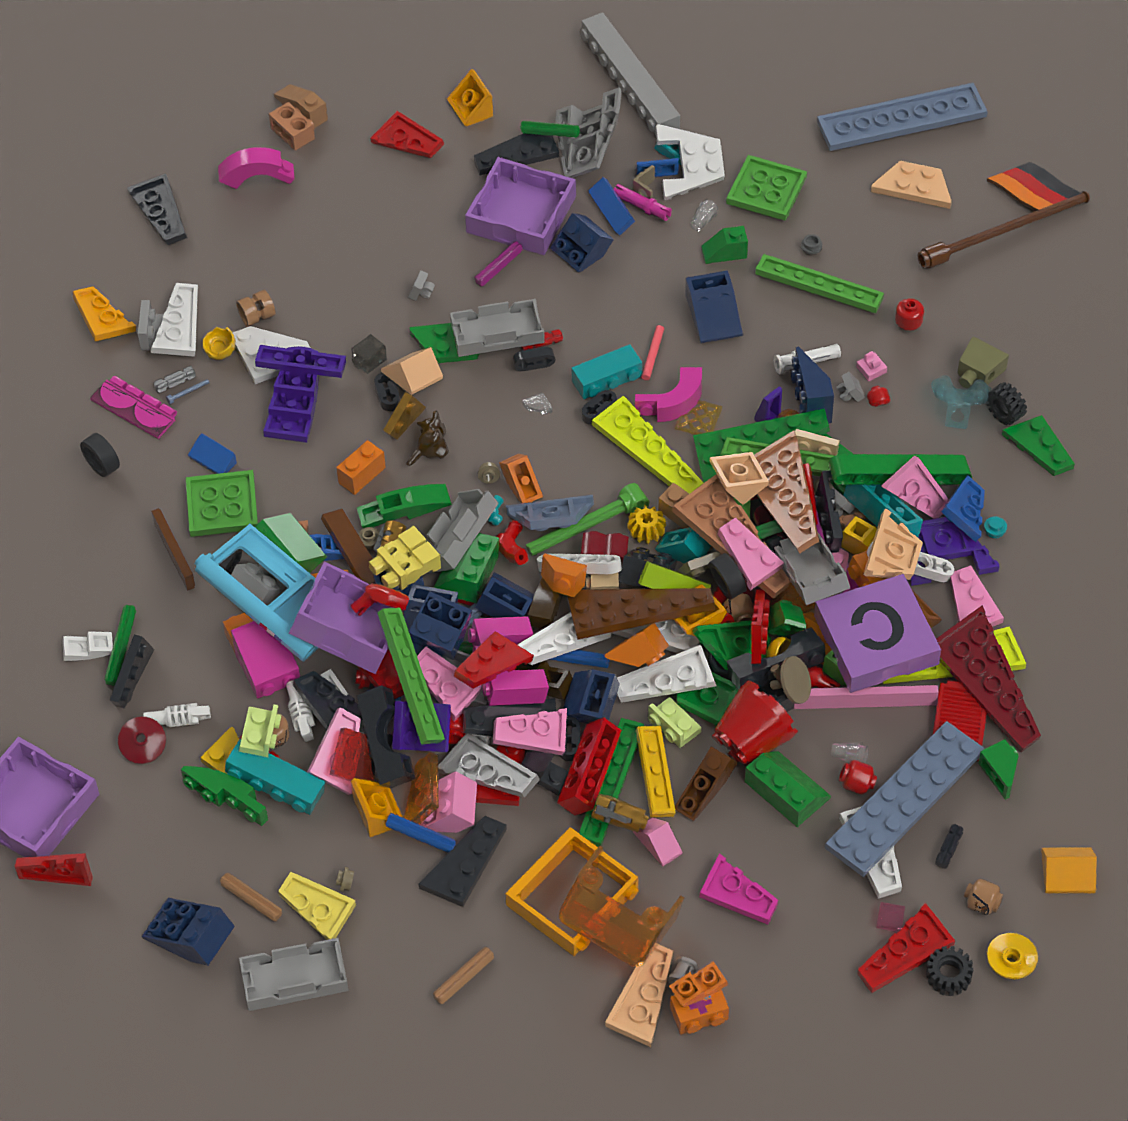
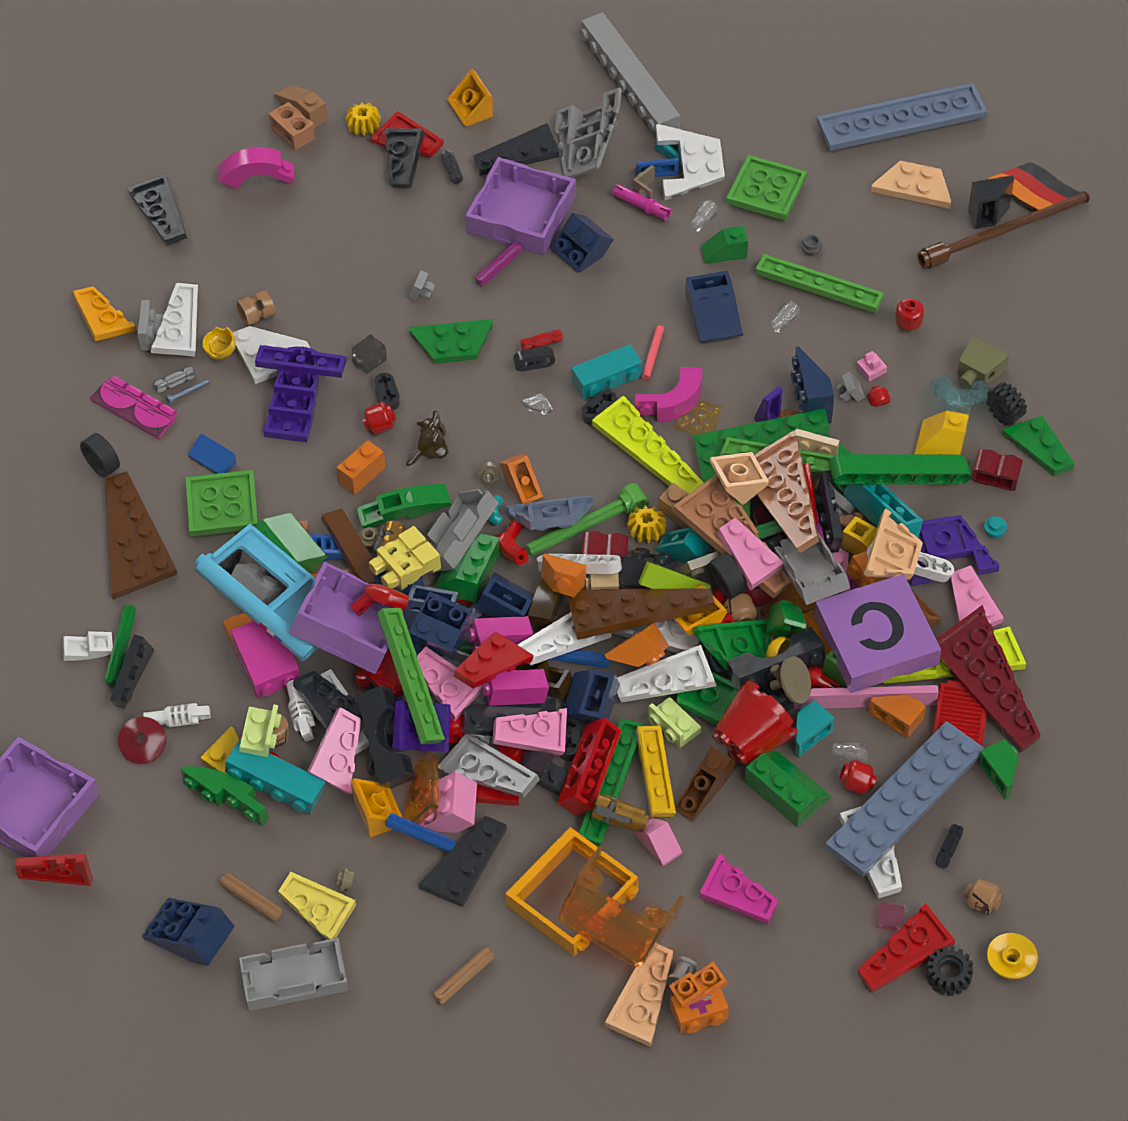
(134, 544): none -> reddish brown wing
(173, 549): reddish brown tile -> none
(351, 757): clear red wing -> none
(362, 119): none -> yellow gear
(379, 418): none -> red head
(403, 151): none -> black wing
(403, 416): pearl gold wing -> none
(414, 371): light nougat slope -> none
(452, 166): none -> black axle
(496, 327): light grey piece -> none
(550, 129): green axle -> none
(611, 206): blue tile -> none
(759, 627): red wing -> none
(784, 362): white pin -> none
(786, 315): none -> clear cone
(812, 725): none -> teal slope
(898, 712): none -> orange slope
(918, 488): bright pink wing -> none
(942, 434): none -> yellow slope
(965, 507): blue wing -> none
(990, 200): none -> black slope
(997, 469): none -> dark red brick
(1069, 870): light orange slope -> none

